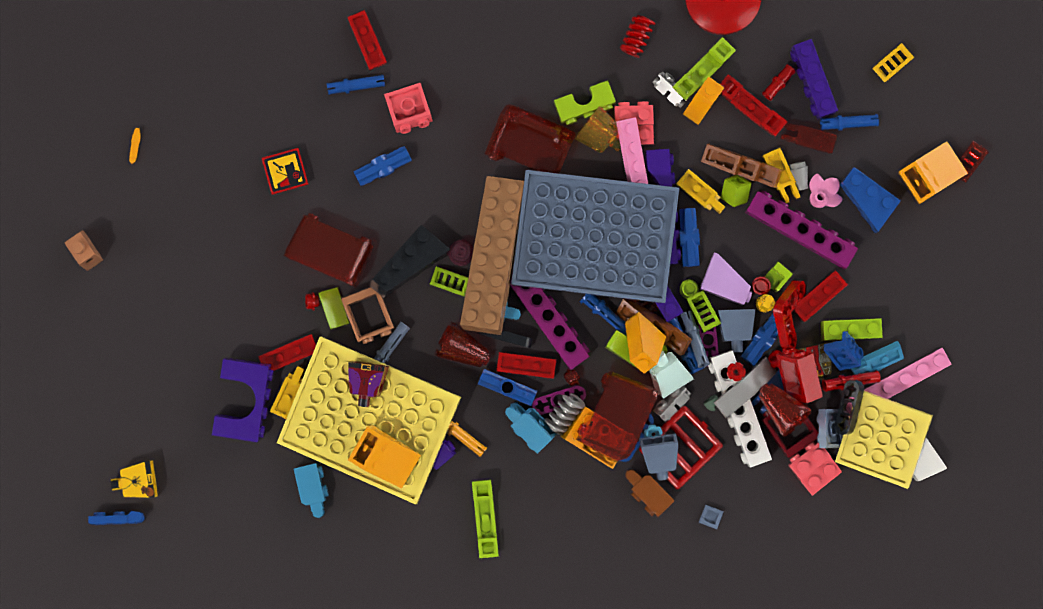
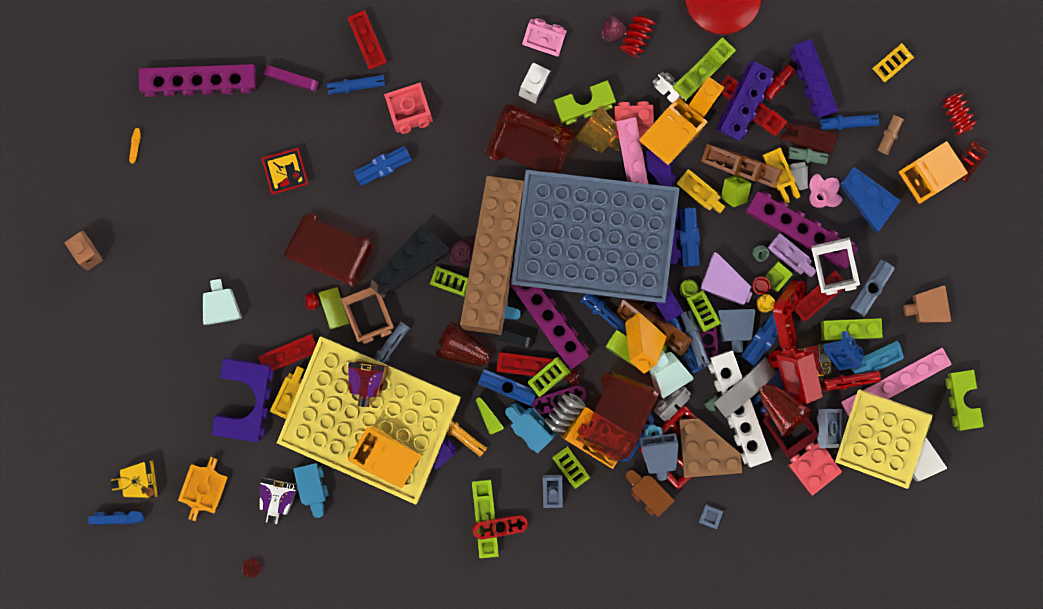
(148, 77): none -> magenta brick
(203, 488): none -> light orange plate
(219, 305): none -> light aqua torso
(251, 563): none -> clear red plate
(276, 498): none -> torso
(291, 78): none -> magenta beam
(492, 423): none -> lime slope
(512, 519): none -> red beam
(534, 82): none -> white torso
(544, 36): none -> bright pink bracket
(551, 366): none -> lime slope
(552, 491): none -> sand blue slope
(577, 483): none -> lime slope
(613, 30): none -> clear pink cone
(673, 131): none -> light orange slope
(705, 451): none -> medium nougat plate
(737, 366): red plate -> none
(744, 101): none -> dark purple brick
(764, 253): none -> sand green hinge
(791, 255): none -> lavender hinge
(808, 155): none -> sand green pin
(830, 247): none -> white window
(848, 391): black beam -> none
(865, 298): none -> sand blue piece
(890, 135): none -> medium nougat pin
(930, 306): none -> nougat torso
(959, 113): none -> red piece
(959, 384): none -> lime arch

